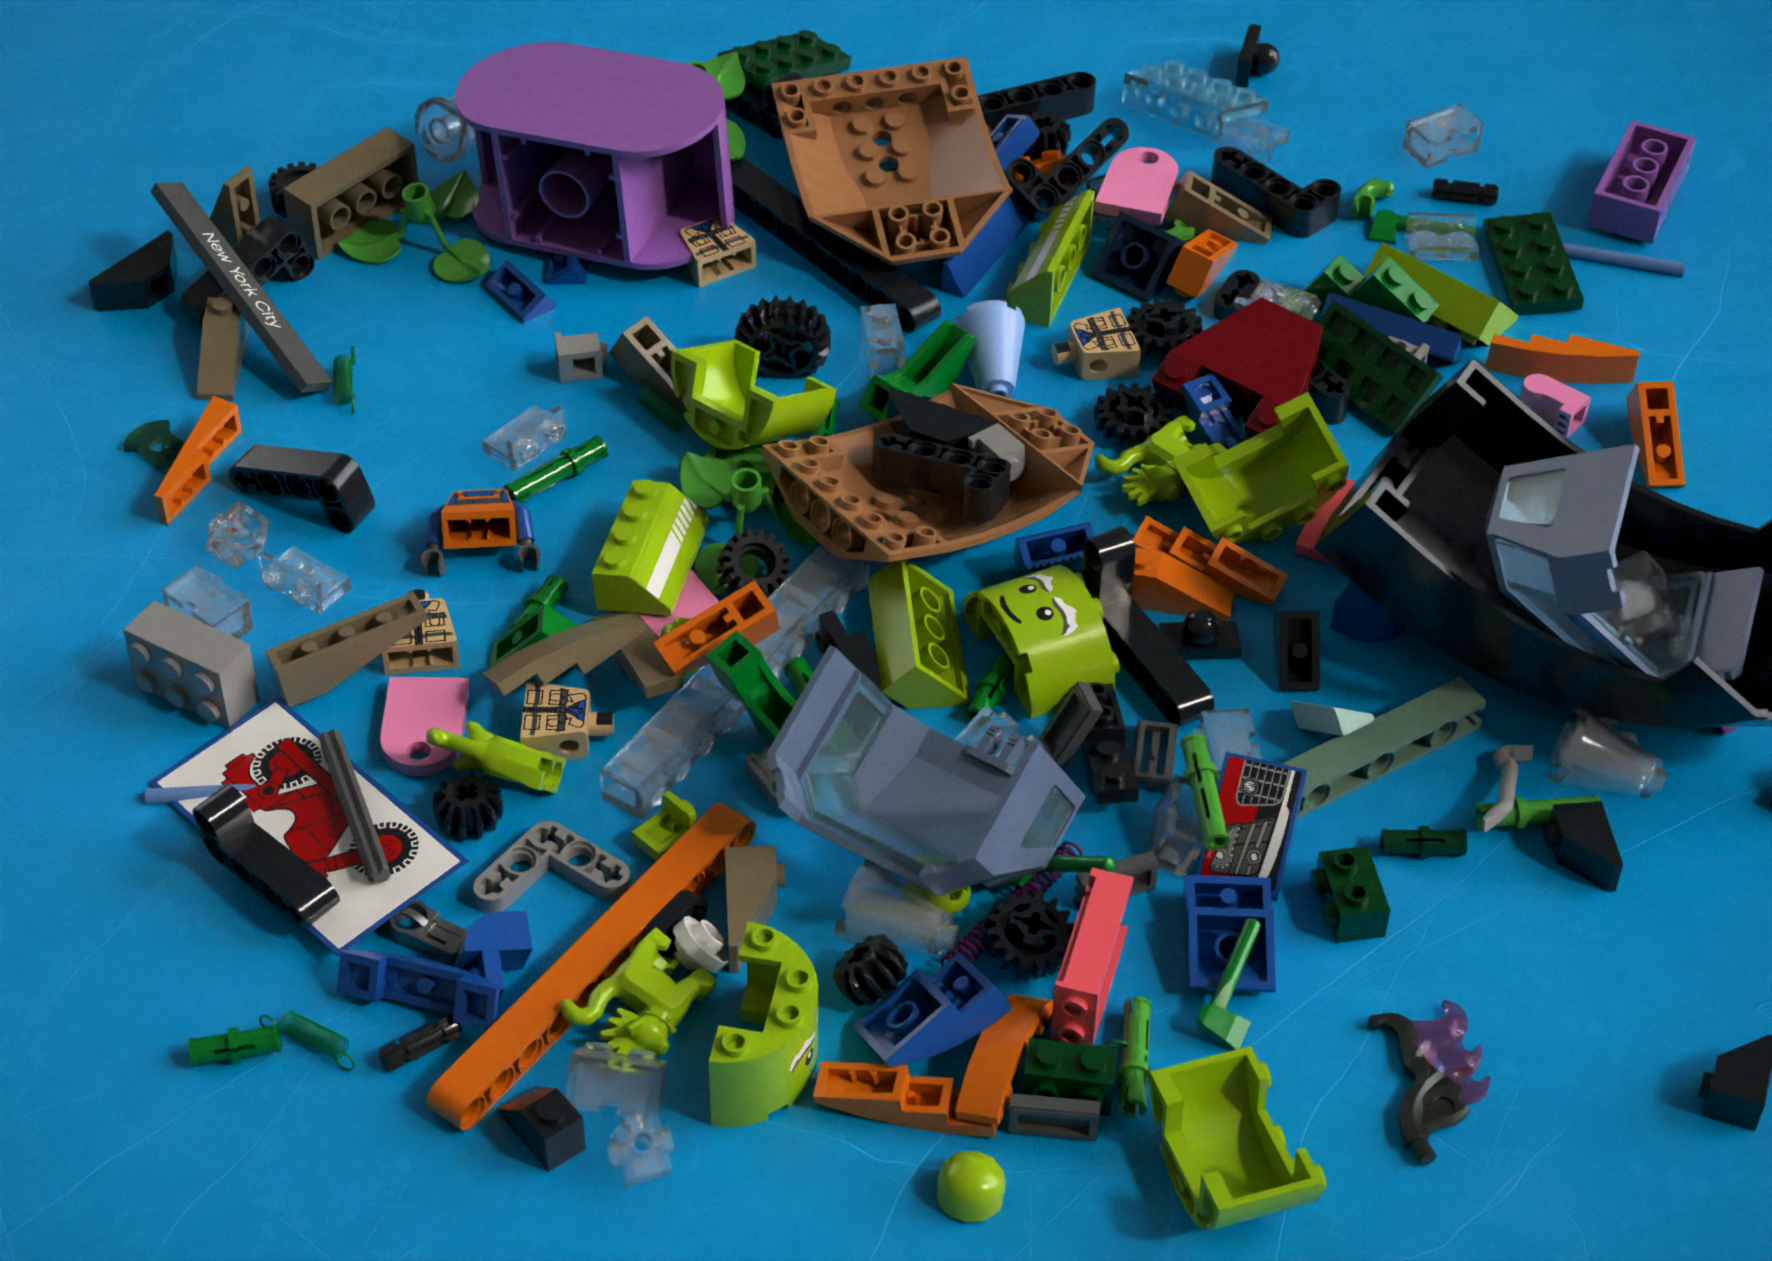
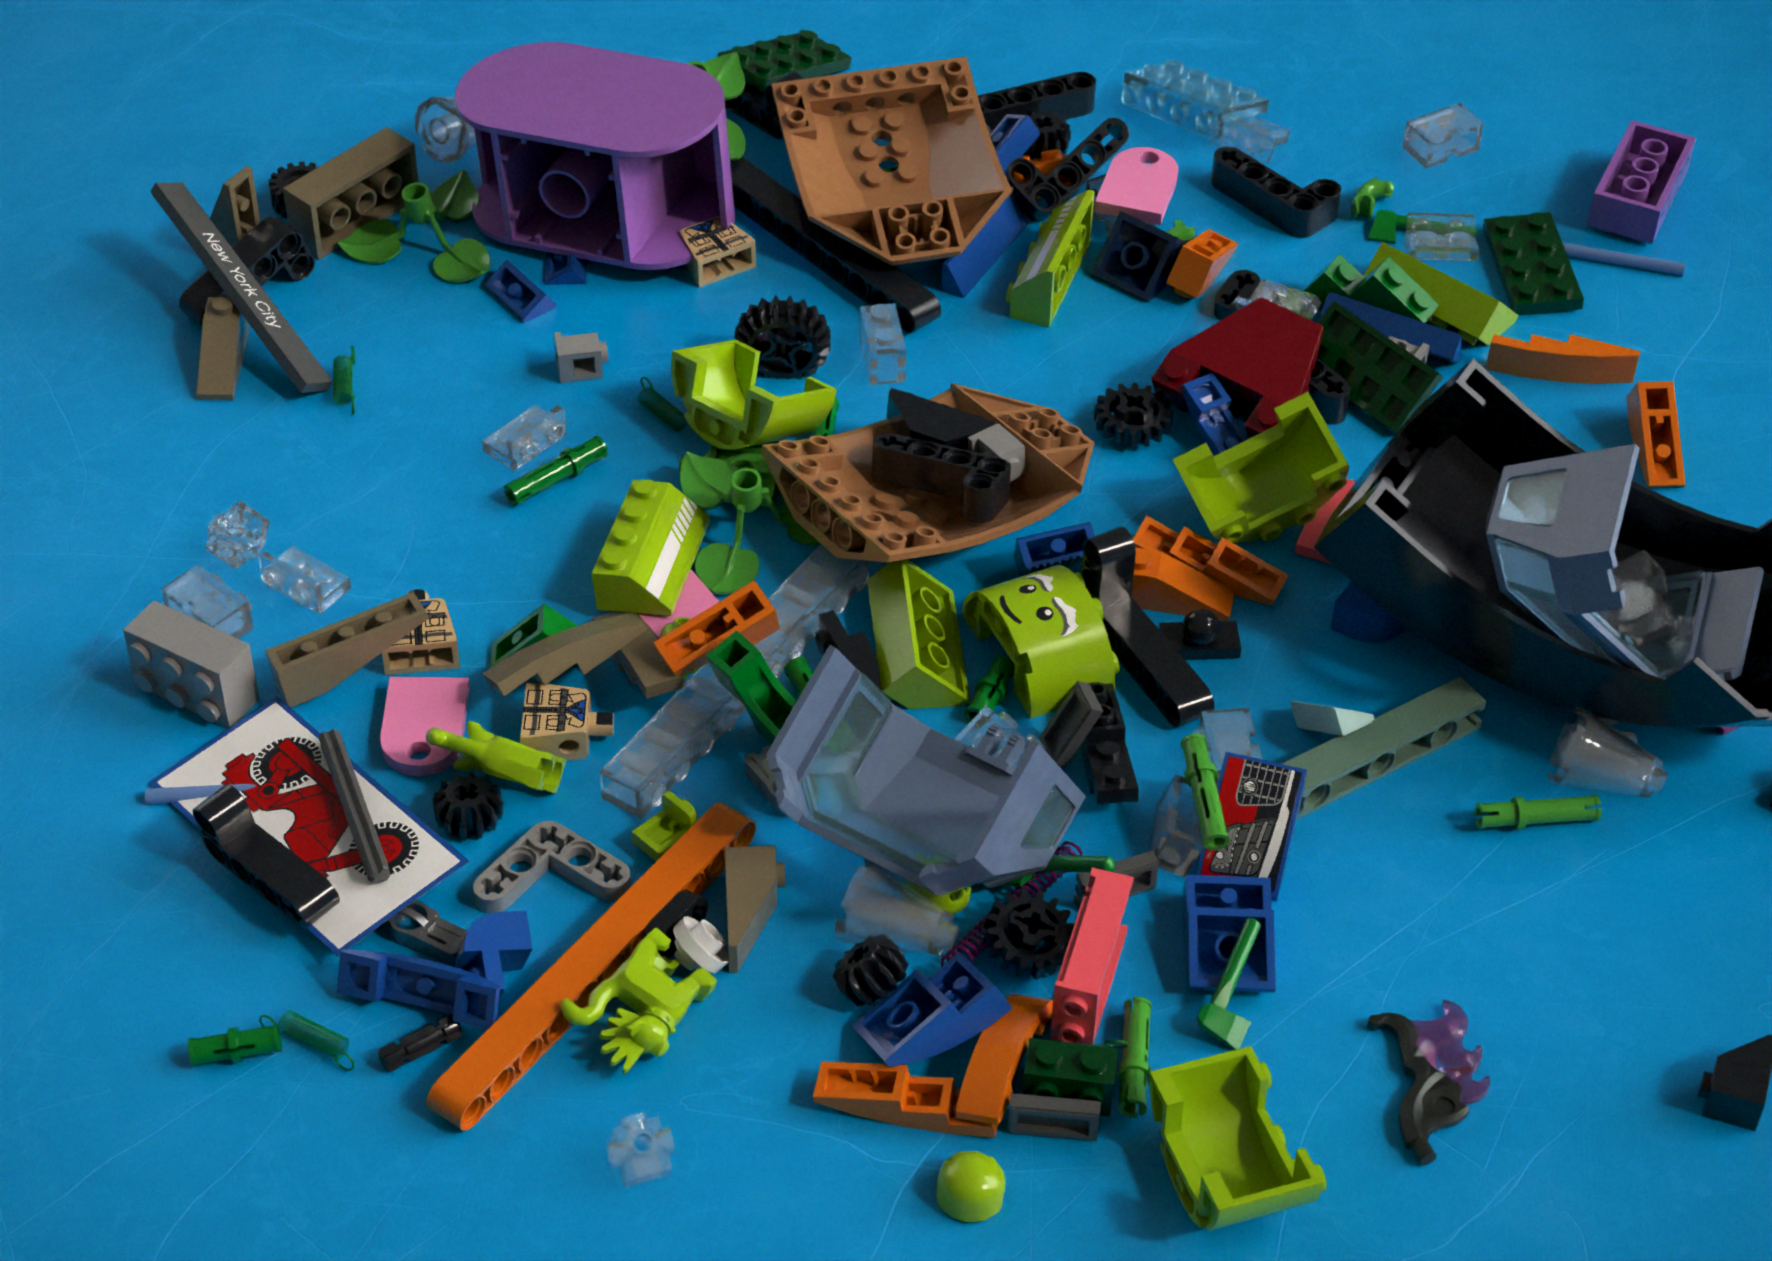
(137, 279): black slope -> none
(151, 434): clear green piece -> none
(190, 471): orange slope -> none
(310, 476): black beam -> none
(478, 521): torso -> none
(546, 1125): black slope -> none
(548, 594): green pin -> none
(615, 1079): clear brick -> none
(647, 353): dark tan slope -> none
(755, 545): black tyre -> none
(771, 1068): lime cylinder -> none
(925, 372): green arch -> none
(998, 345): light blue cone -> none
(1100, 347): tan torso -> none
(1151, 777): dark grey tile -> none
(1158, 474): lime animal -> none
(1163, 325): black gear -> none
(1209, 207): dark tan slope -> none
(1255, 56): black tile -> none
(1297, 649): black slope -> none
(1350, 894): dark green brick -> none
(1450, 841): dark green pin -> none
(1465, 191): black axle -> none
(1505, 759): light grey piece -> none
(1555, 402): bright pink leg -> none
(1584, 842): black slope -> none

